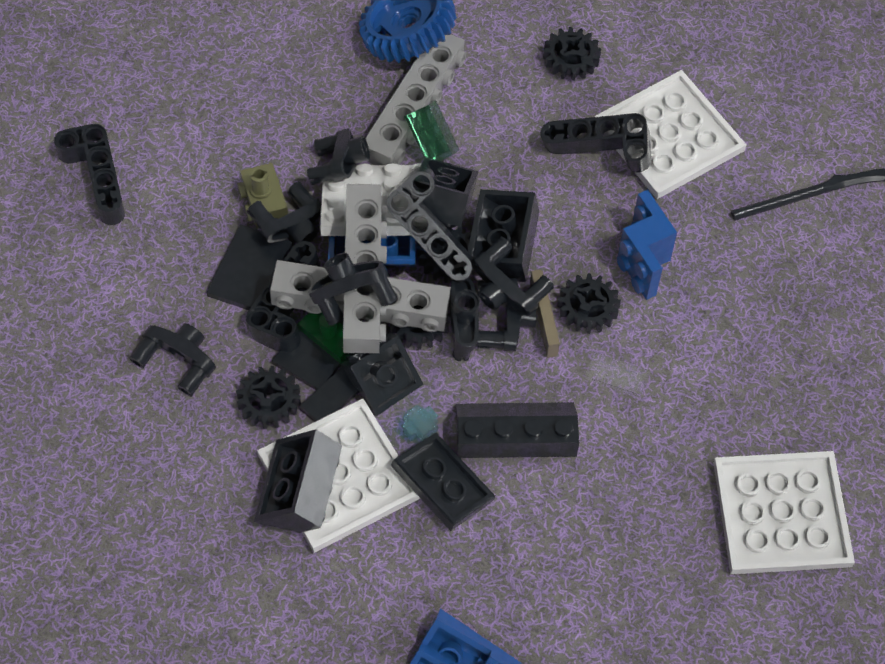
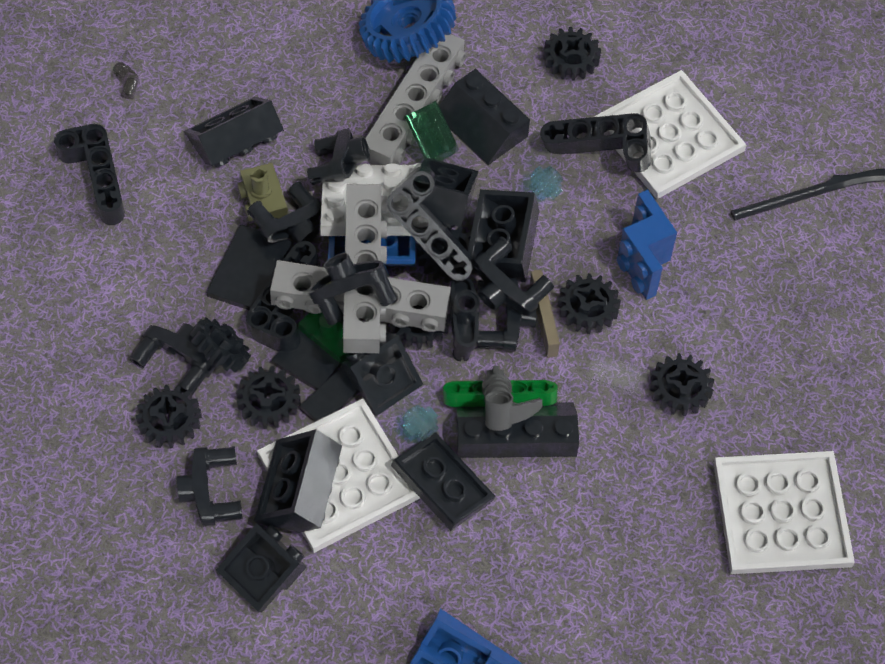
(128, 78): none -> clear smoke arm
(182, 419): none -> black gear
(195, 486): none -> black connector
(220, 344): none -> black gear
(235, 131): none -> black slope
(262, 566): none -> black plate
(470, 392): none -> green beam
(483, 117): none -> black slope
(499, 404): none -> dark grey piece
(546, 182): none -> clear light blue gear
(677, 395): none -> black gear

